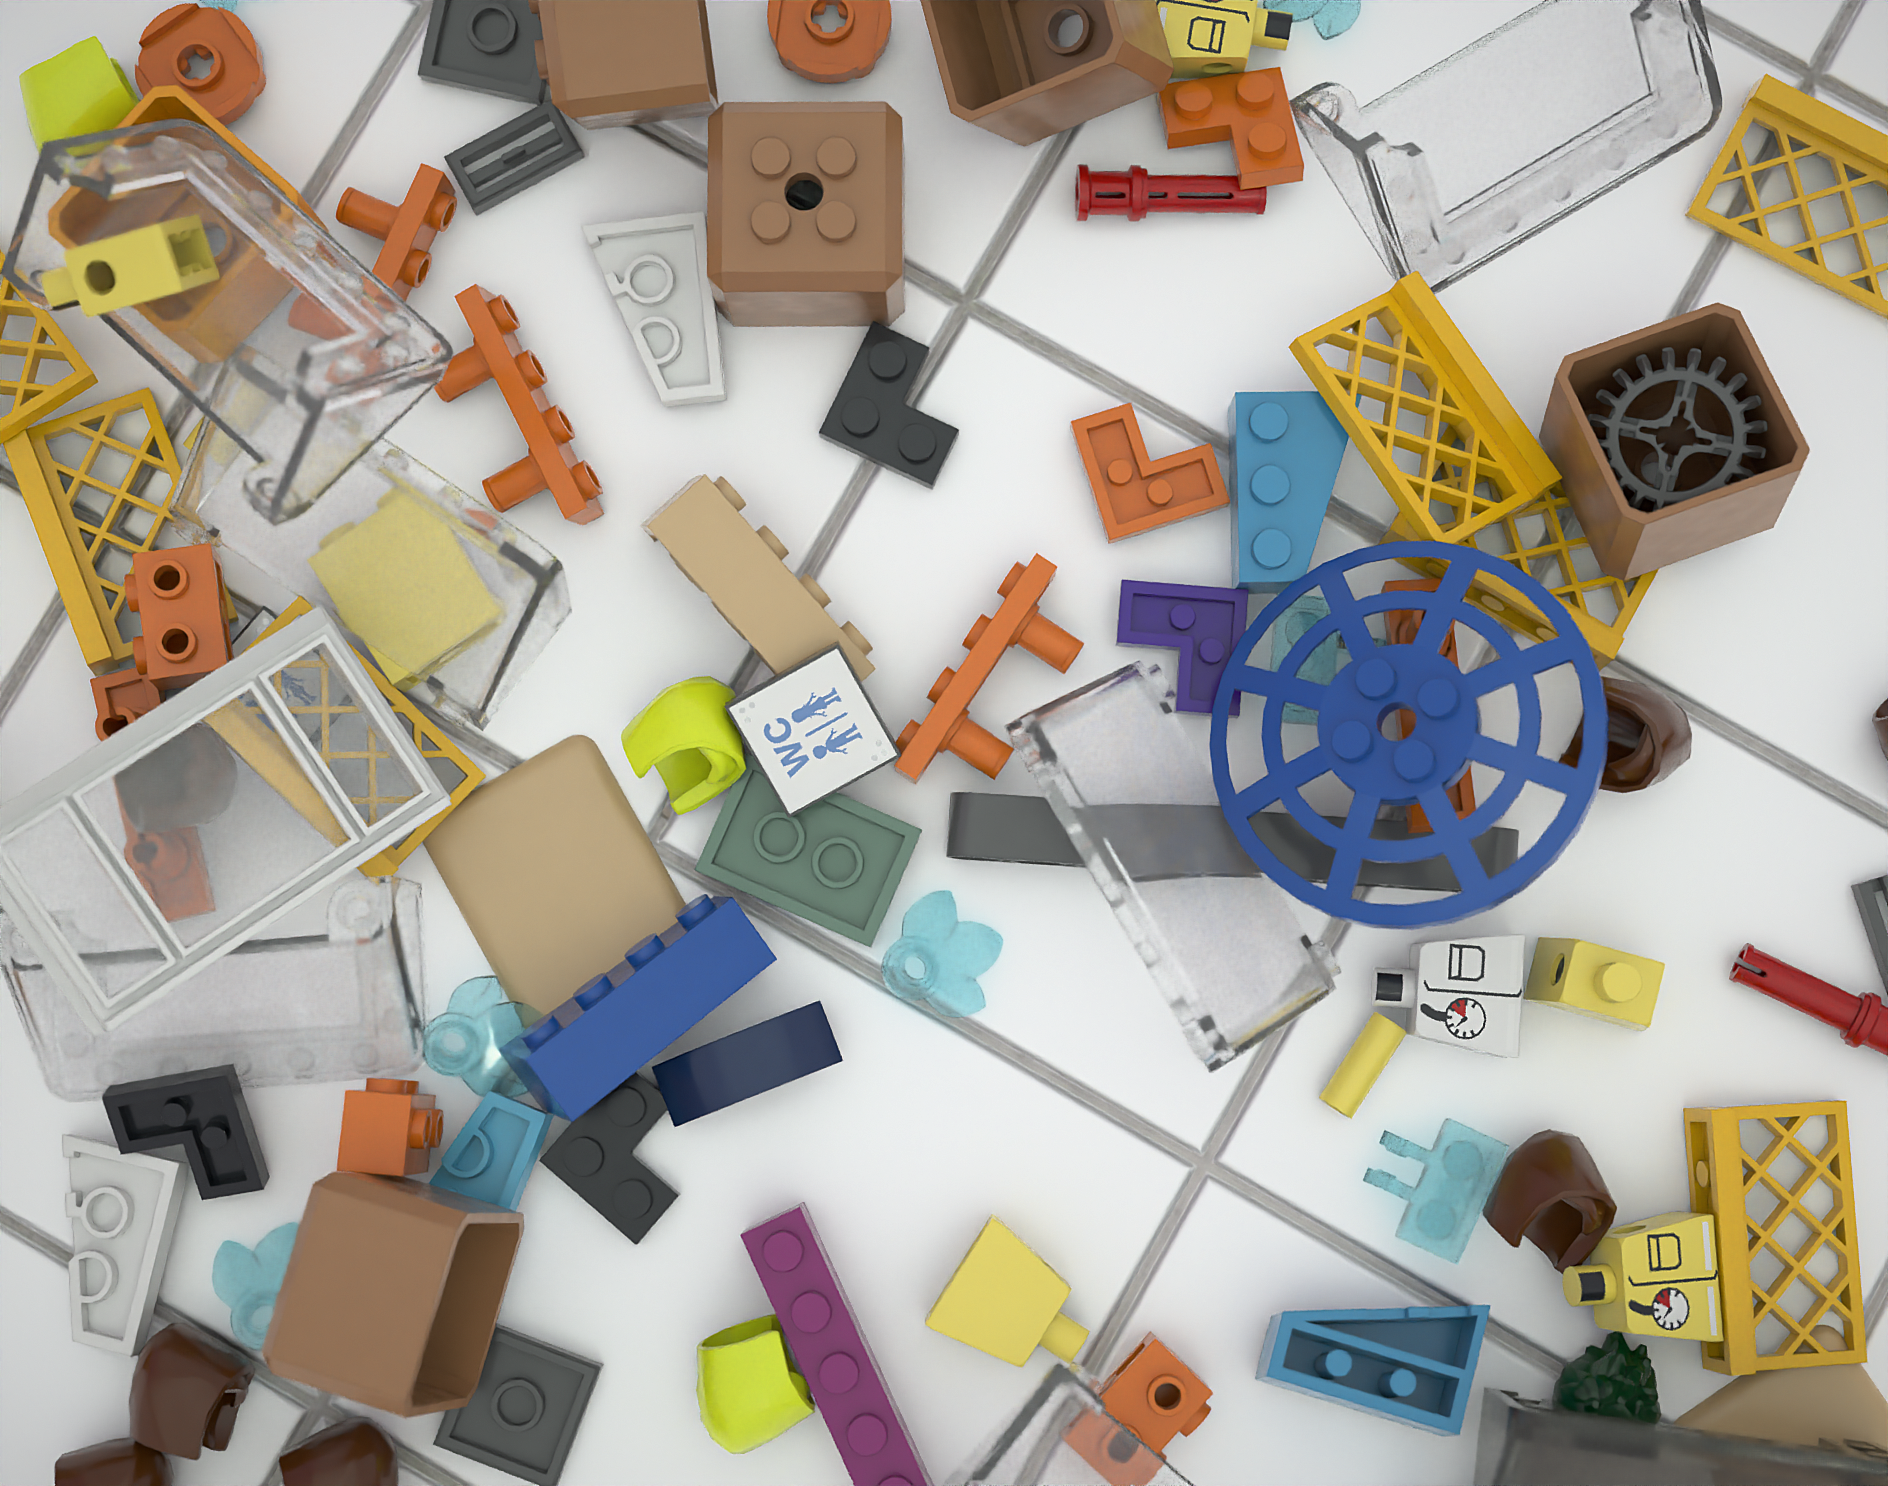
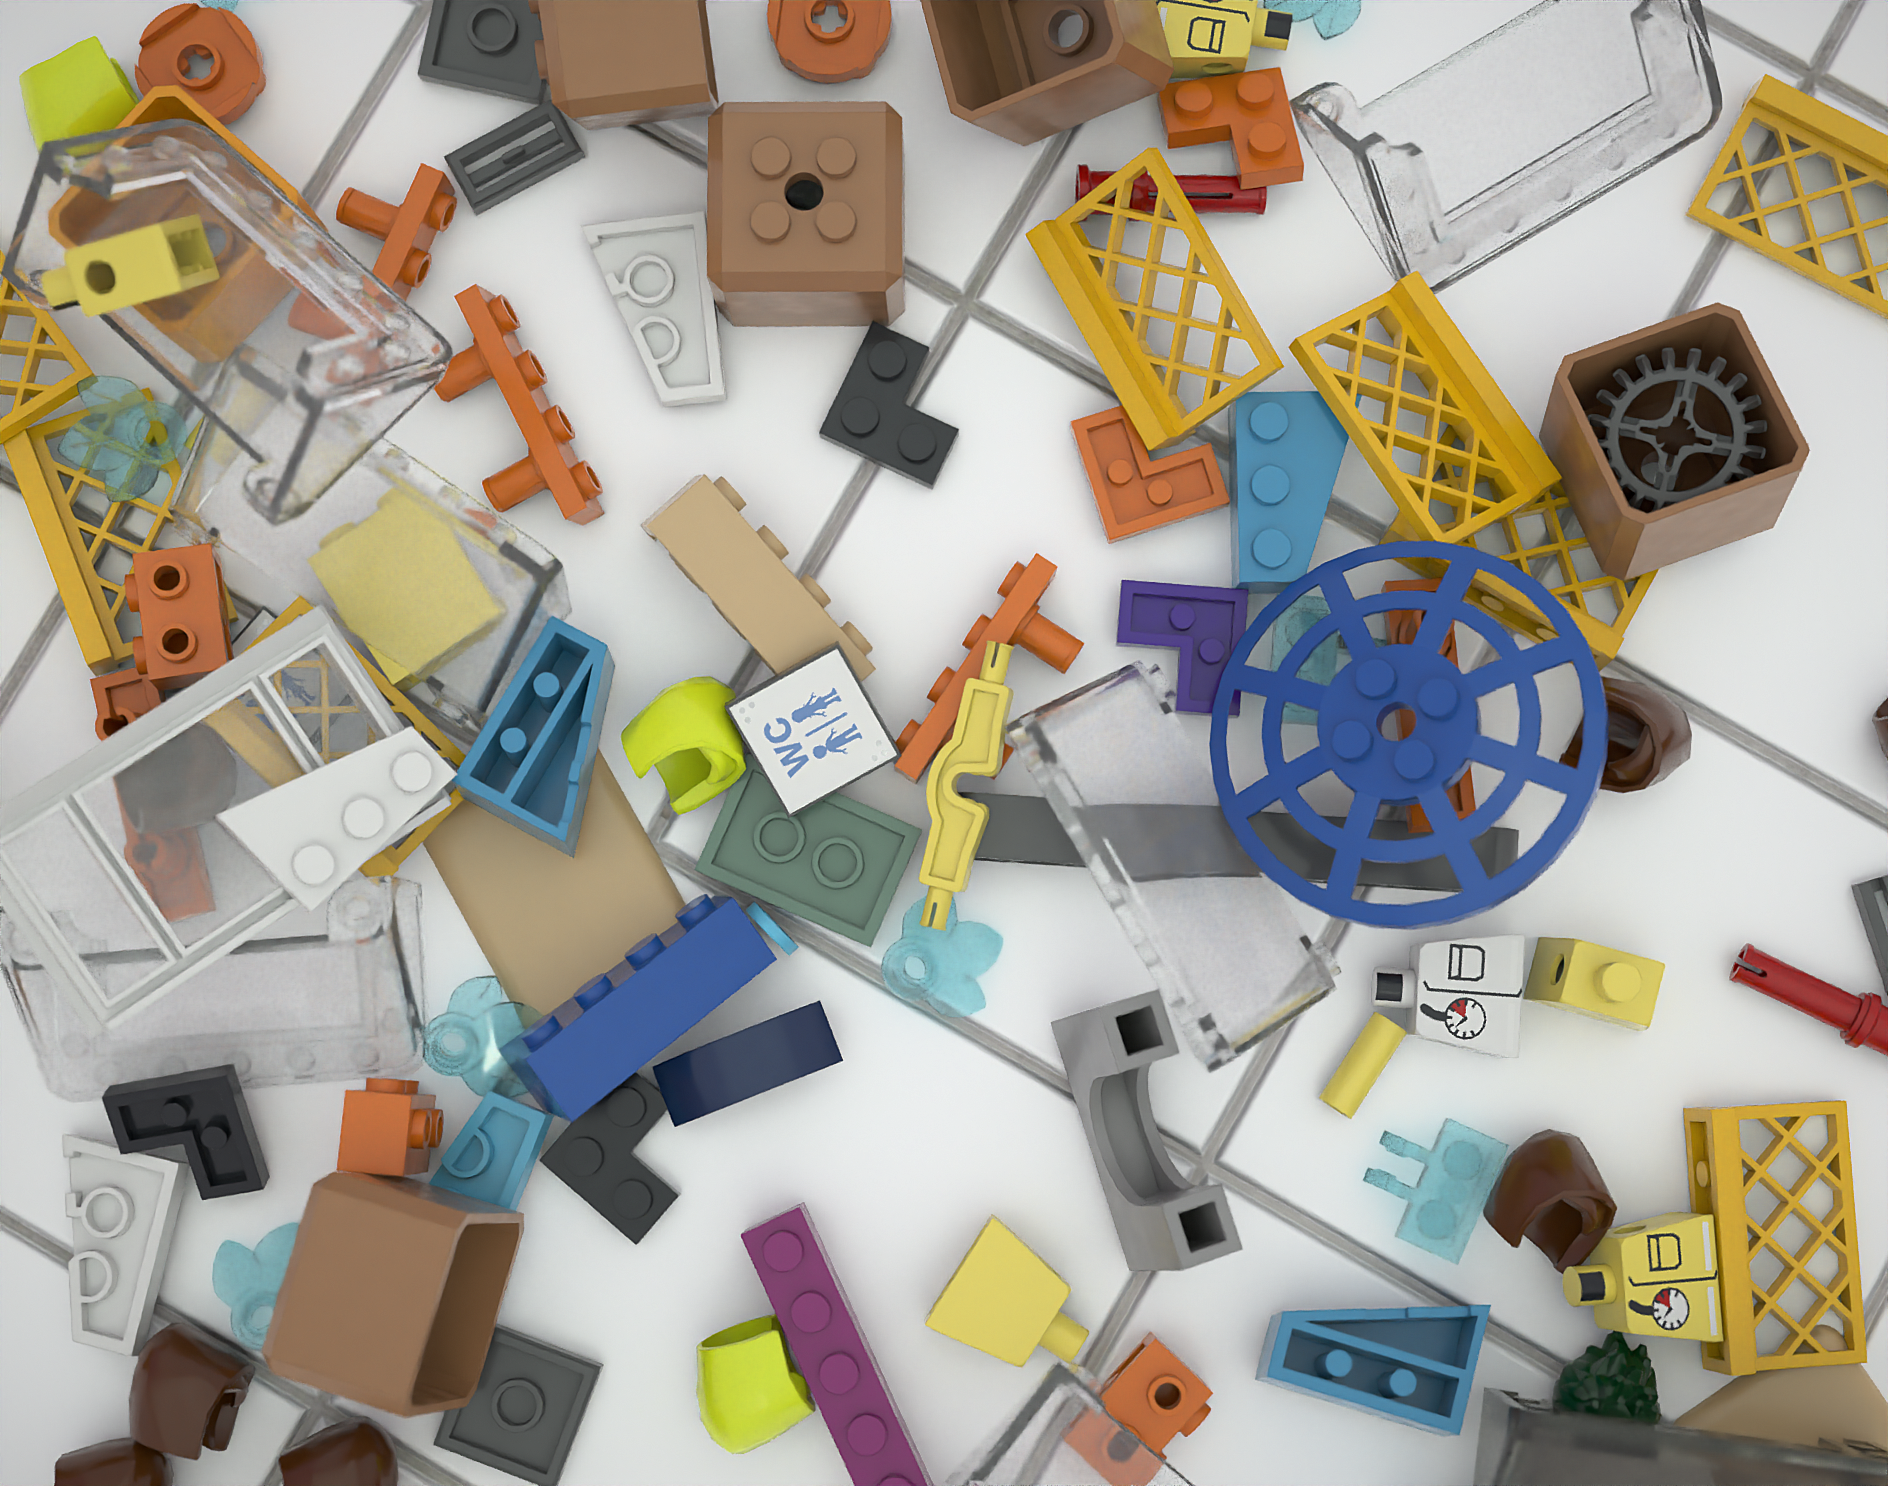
(114, 438): none -> clear light blue plate
(339, 815): none -> white wing
(543, 738): none -> dark azure wedge
(779, 936): none -> medium azure piece
(957, 820): none -> light yellow piece
(1119, 339): none -> yellow fence
(1156, 1211): none -> light grey arch

